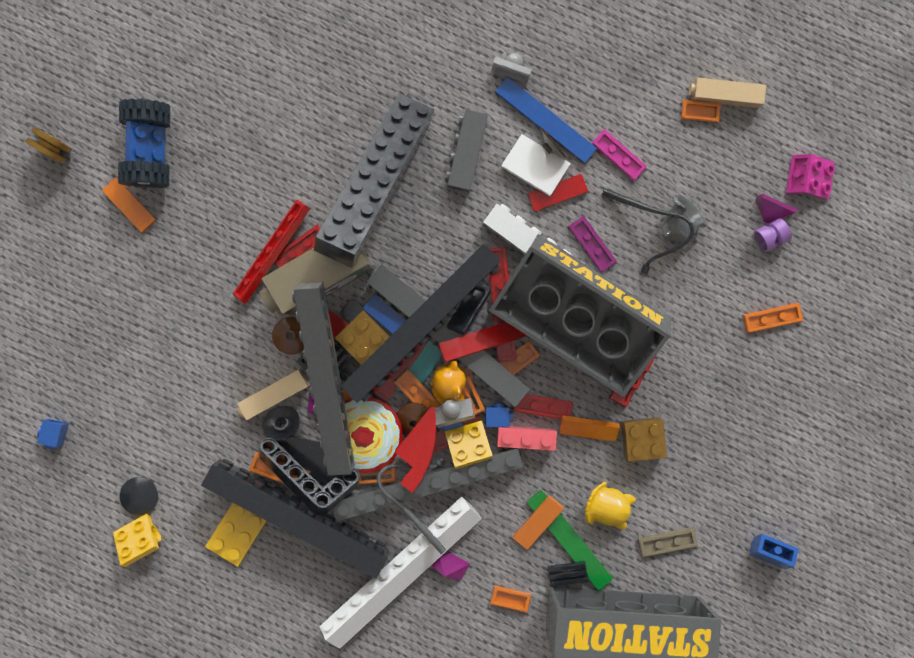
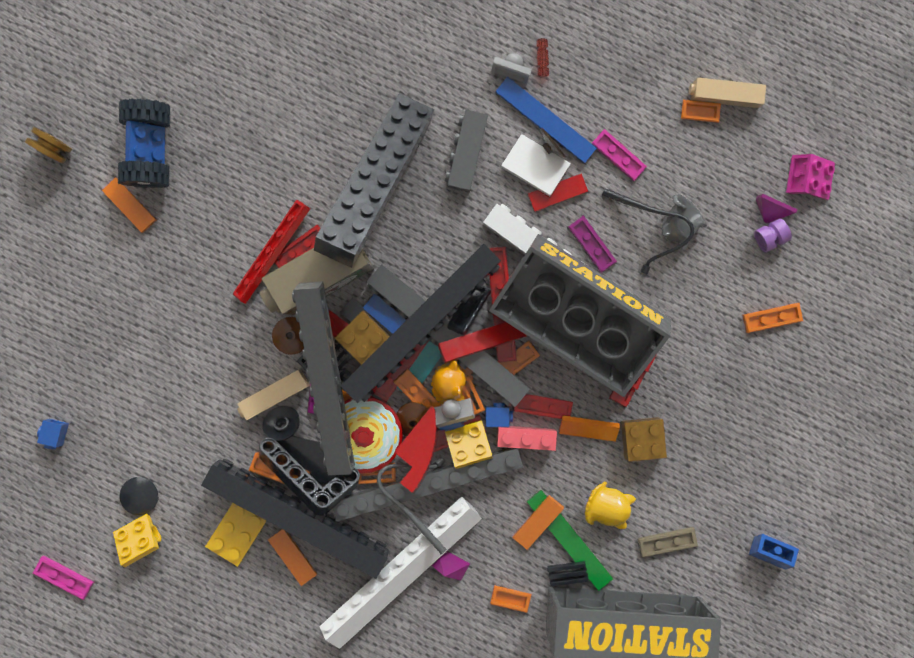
(63, 577): none -> dark pink tile
(292, 557): none -> orange tile
(542, 57): none -> clear red axle

